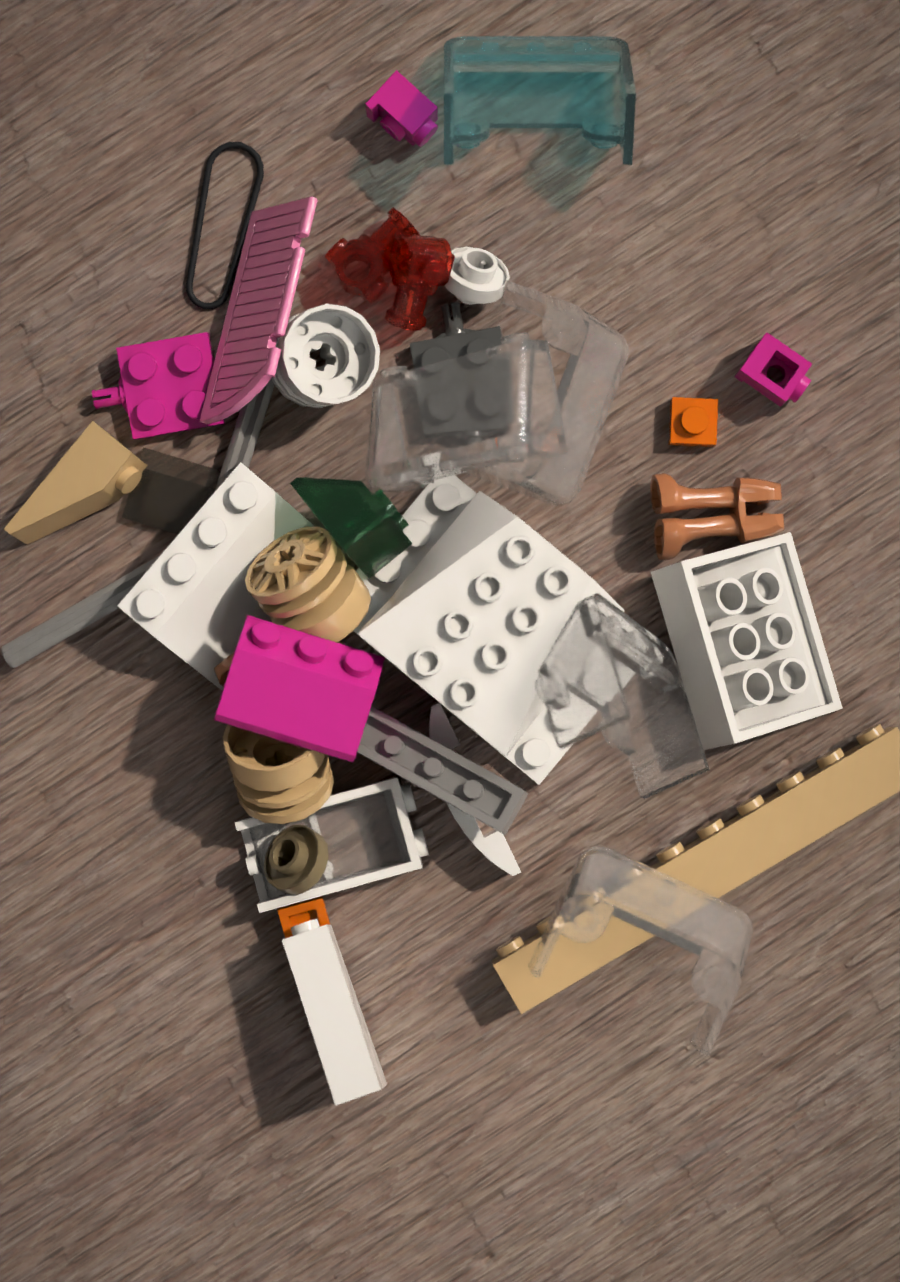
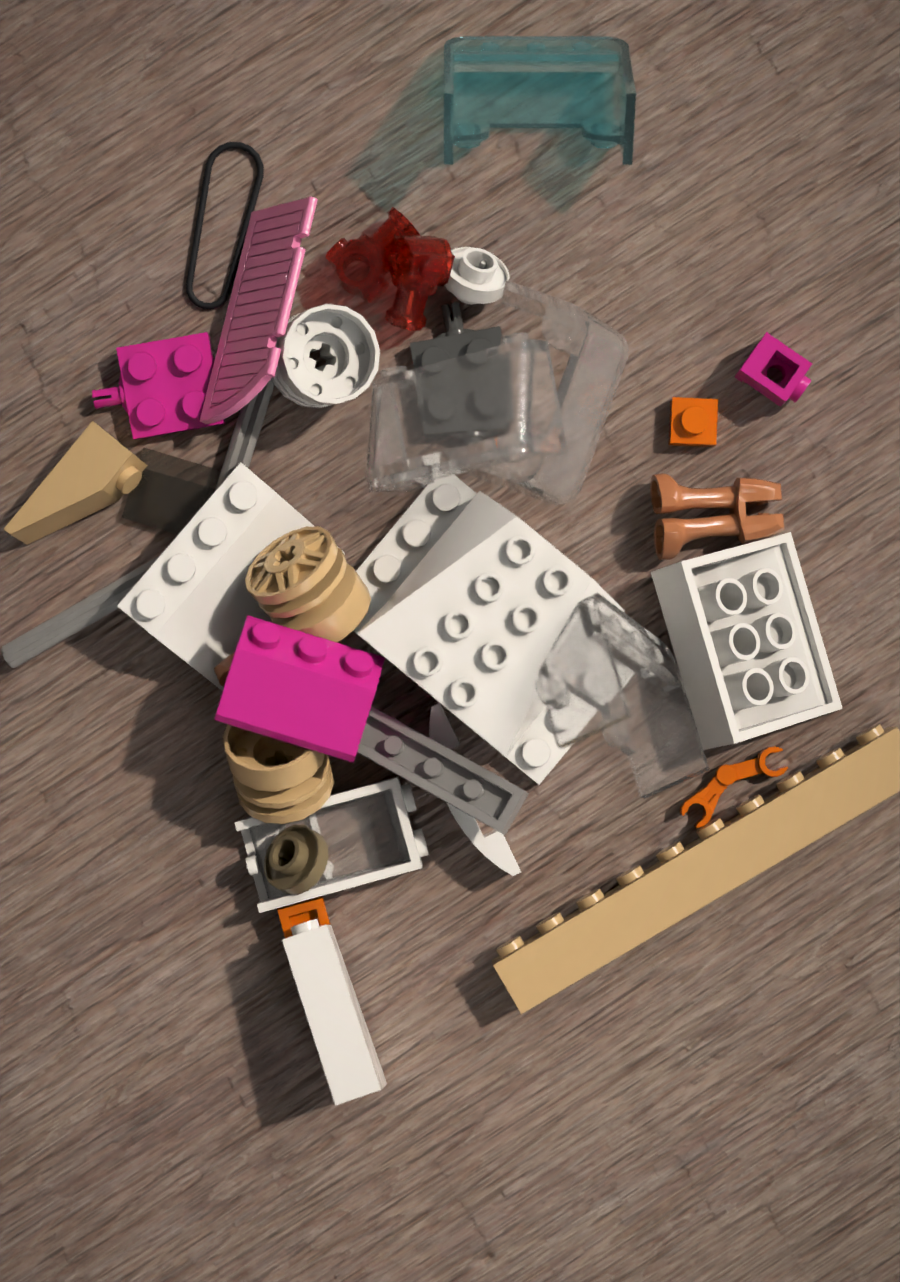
(359, 521): clear green slope -> none
(403, 110): dark pink brick -> none
(618, 886): clear windscreen -> none
(727, 775): none -> orange piece

